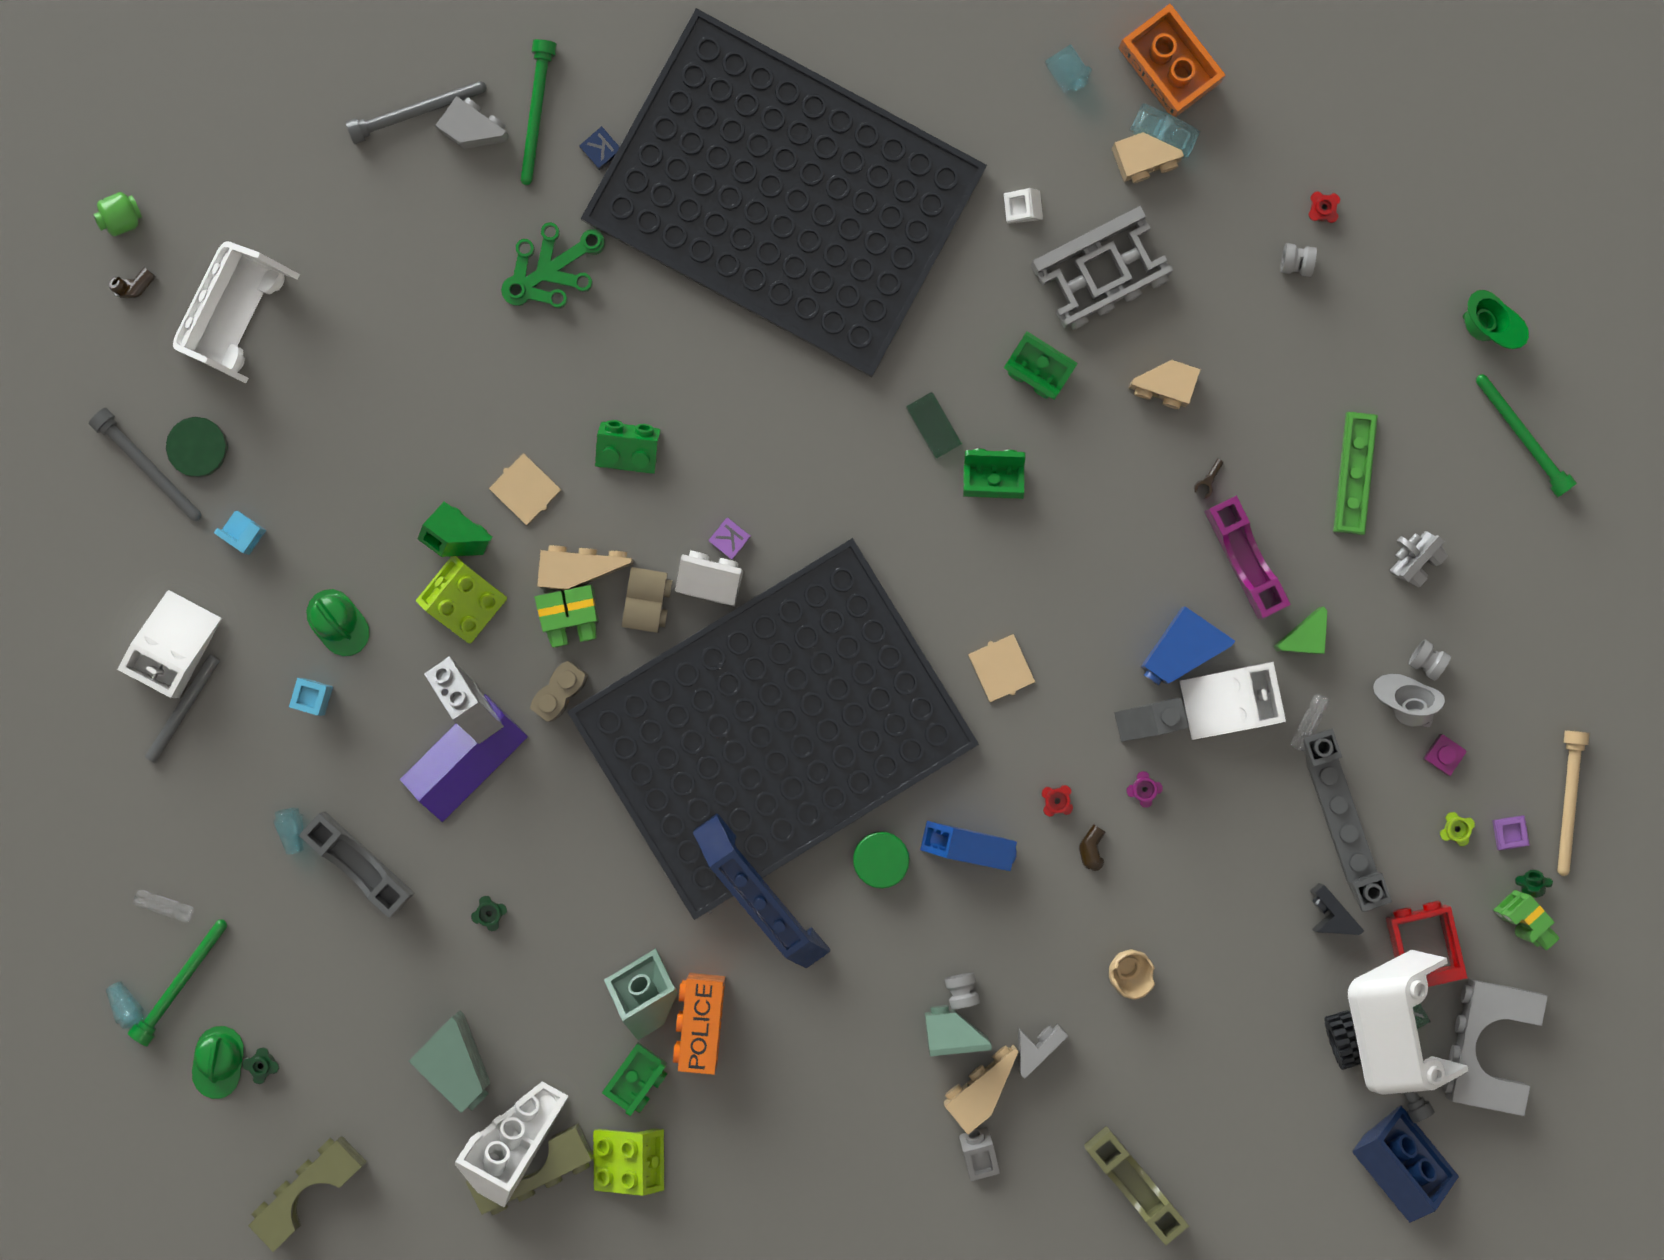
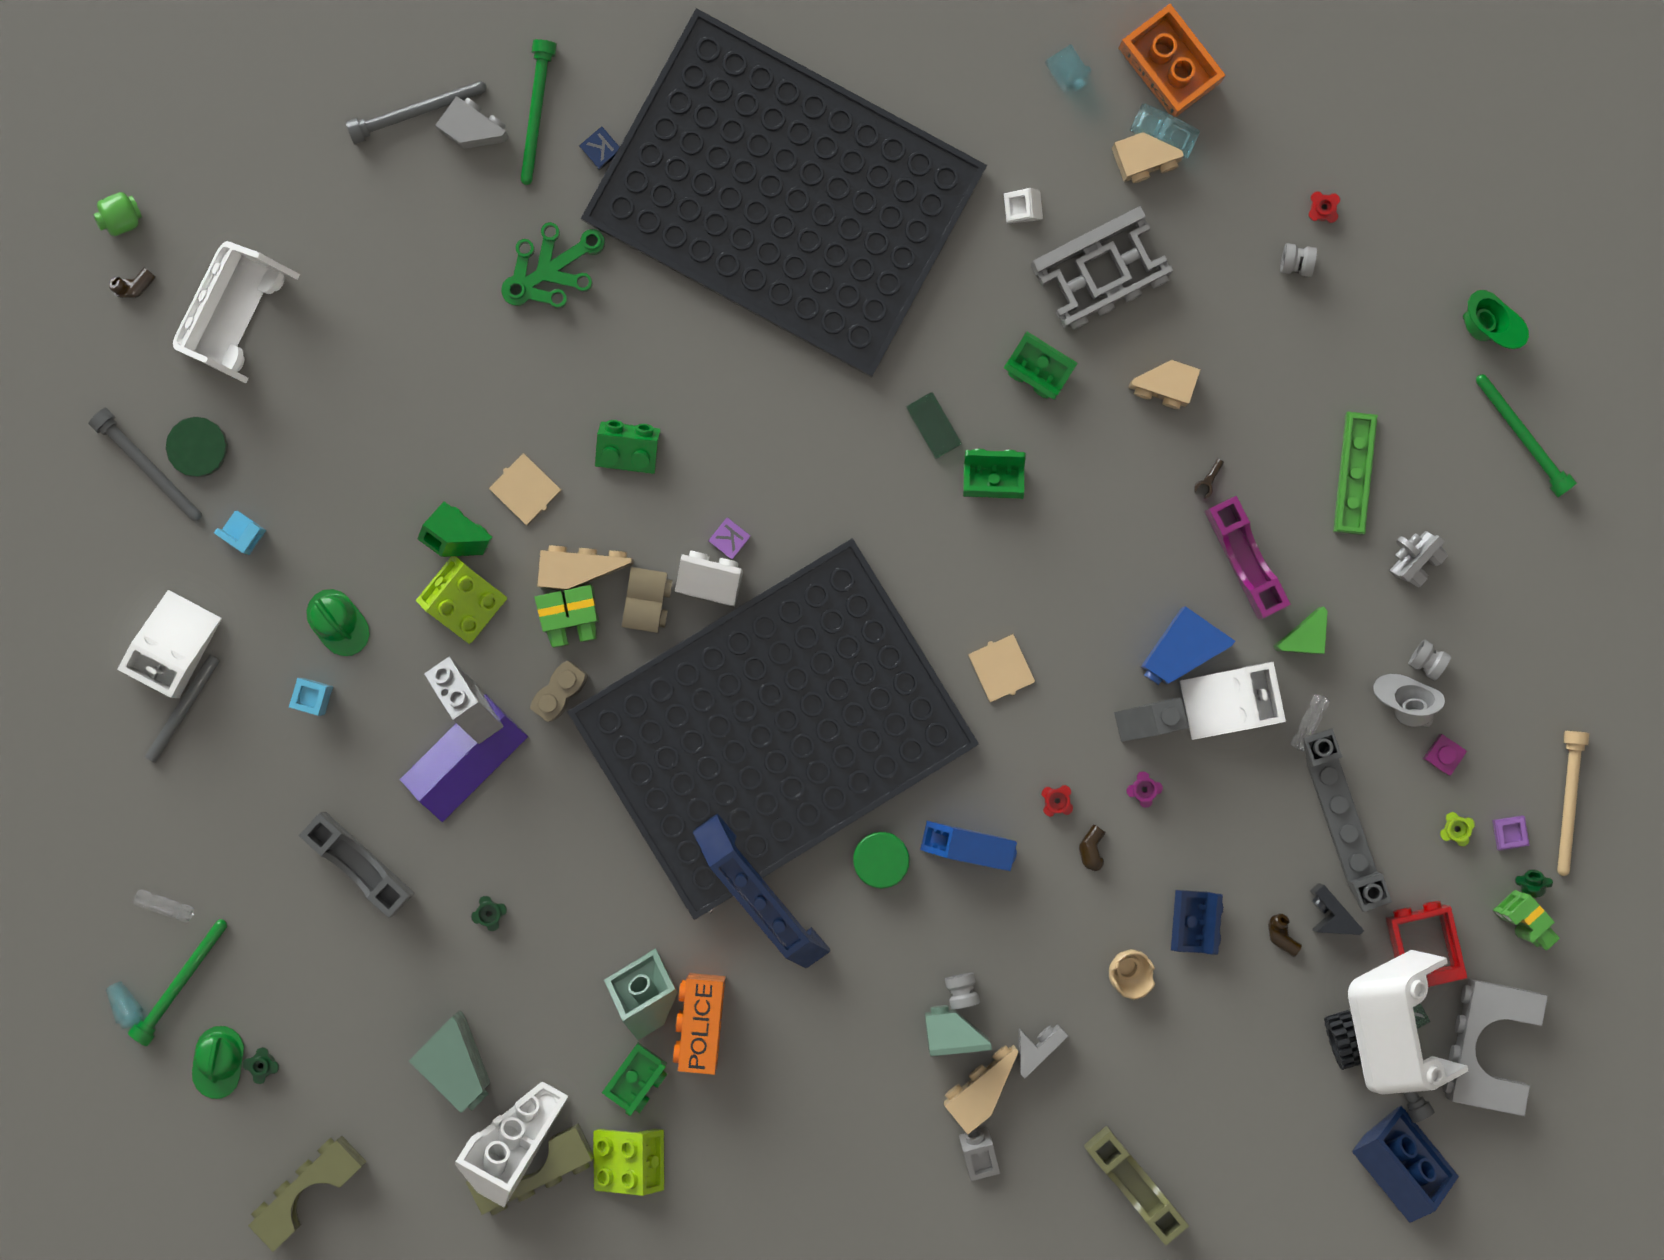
(289, 827): clear light blue cone -> none
(1197, 922): none -> dark blue bracket
(1279, 934): none -> dark brown arm

